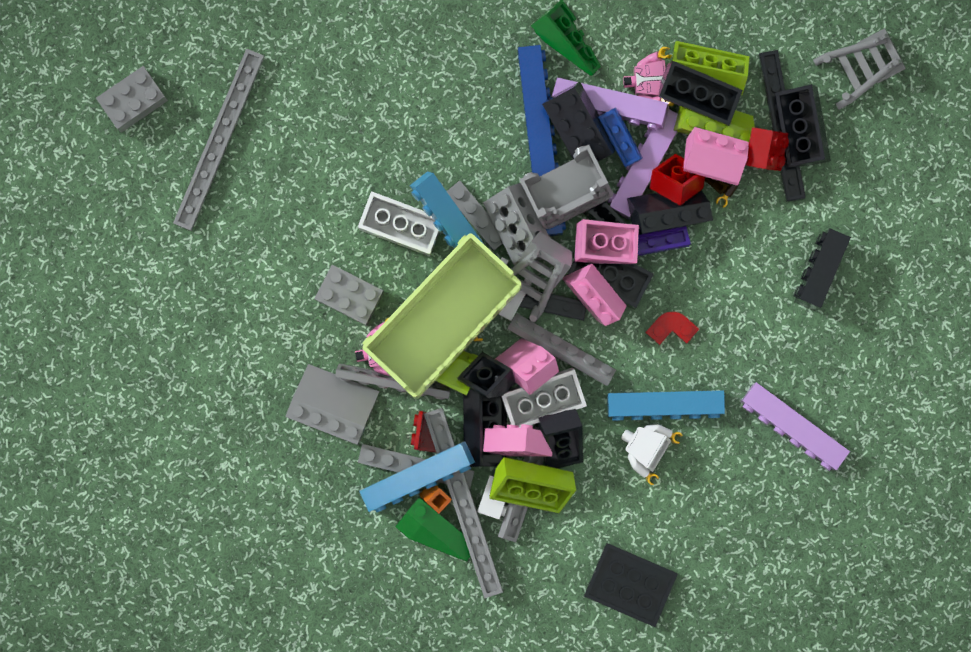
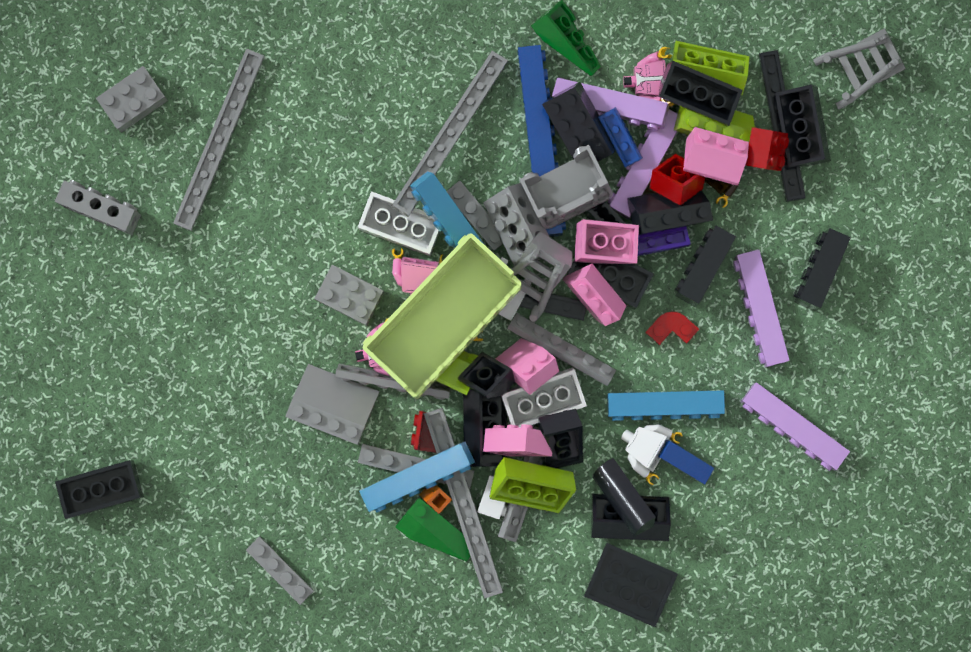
(72, 192): none -> light grey brick
(99, 489): none -> black brick
(280, 570): none -> light grey plate
(411, 272): none -> bright pink torso
(452, 128): none -> light grey plate
(608, 524): none -> black slope
(624, 497): none -> black brick
(686, 462): none -> blue tile
(705, 265): none -> black brick
(761, 308): none -> lavender brick

